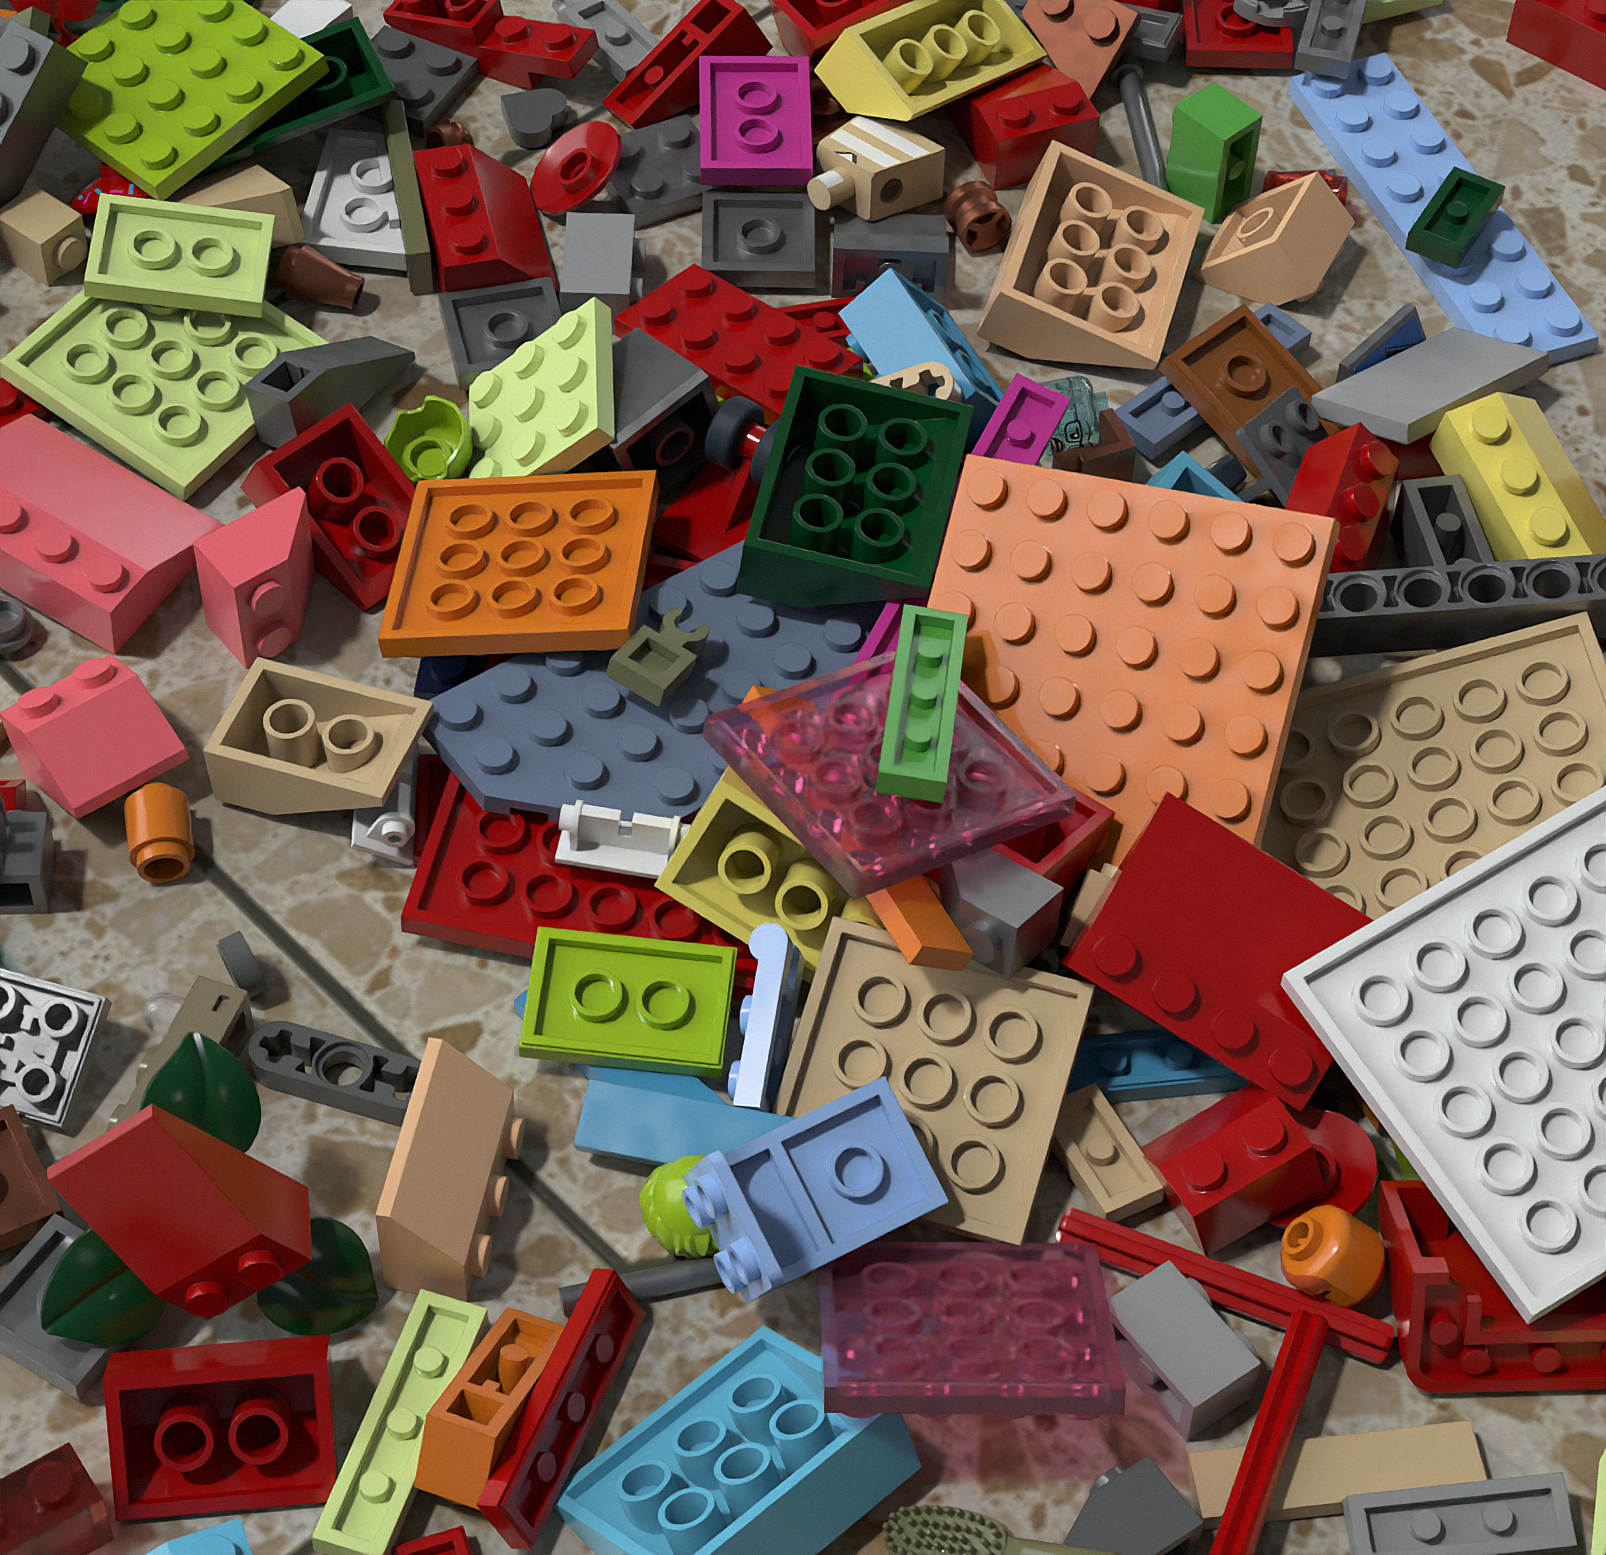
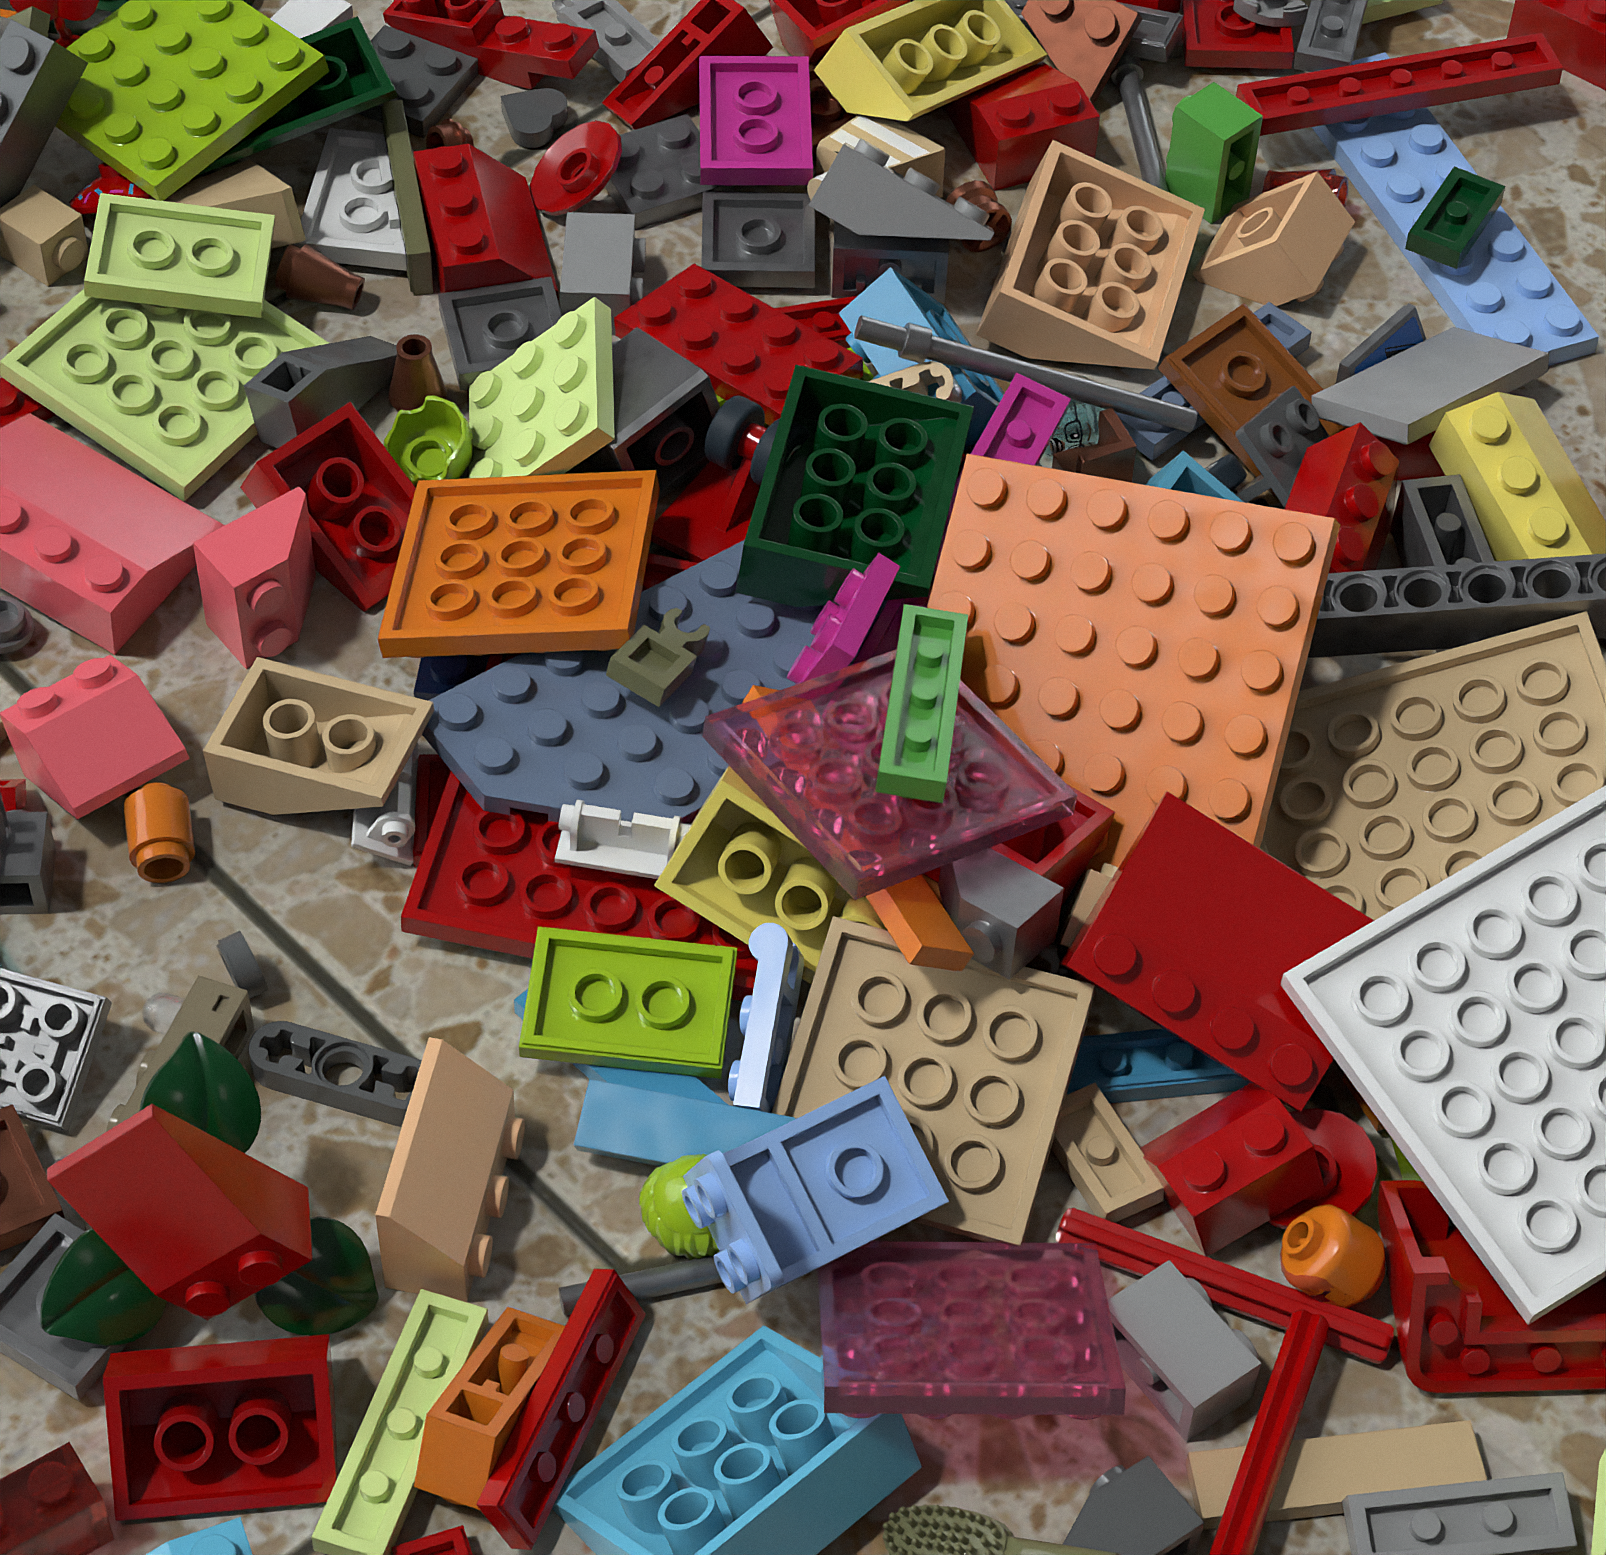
(415, 374): none -> copper cone
(843, 627): none -> dark pink plate
(881, 202): none -> light grey slope
(918, 344): none -> flat silver bar
(1402, 83): none -> red plate

